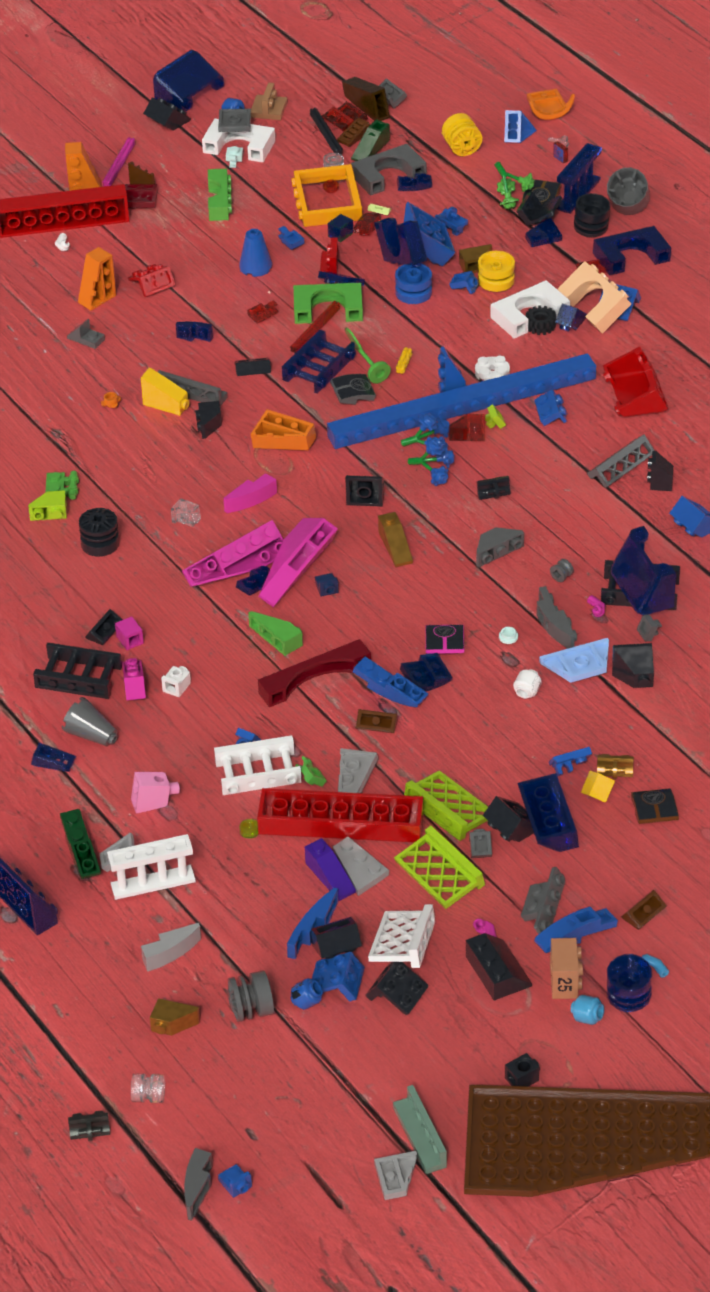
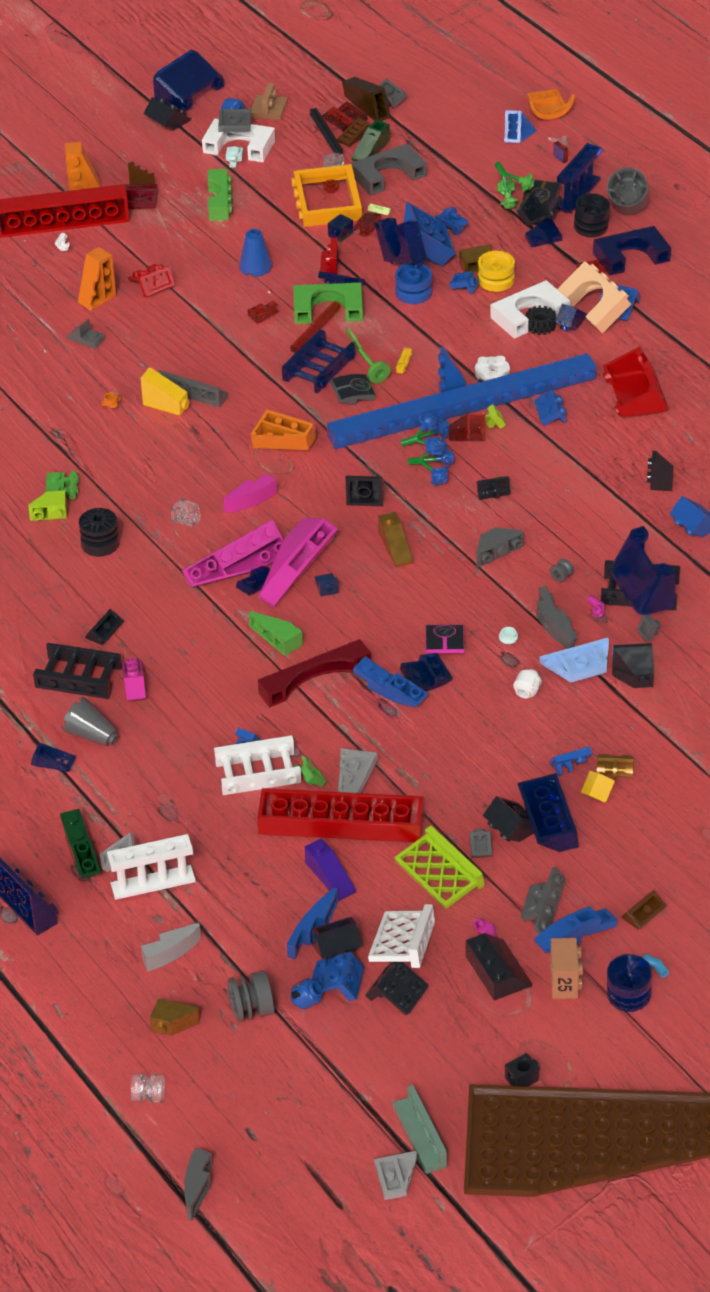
(89, 1125): pearl dark grey hips -> none
(118, 162): dark pink axle -> none
(129, 633): dark pink brick -> none
(151, 791): bright pink torso -> none
(177, 676): white brick -> none
(190, 330): clear blue slope -> none
(209, 416): black slope -> none
(235, 1180): blue bracket -> none
(249, 828): clear neon green tile -> none
(253, 366): black slope -> none
(290, 239): blue plate -> none
(359, 865): light grey wing -> none
(376, 721): reddish brown slope -> none
(419, 182): clear blue slope -> none
(439, 811): lime fence -> none
(461, 134): yellow wheel -> none
(587, 1009): dark azure head -> none
(617, 457): dark grey fence -> none
(654, 806): black slope -> none

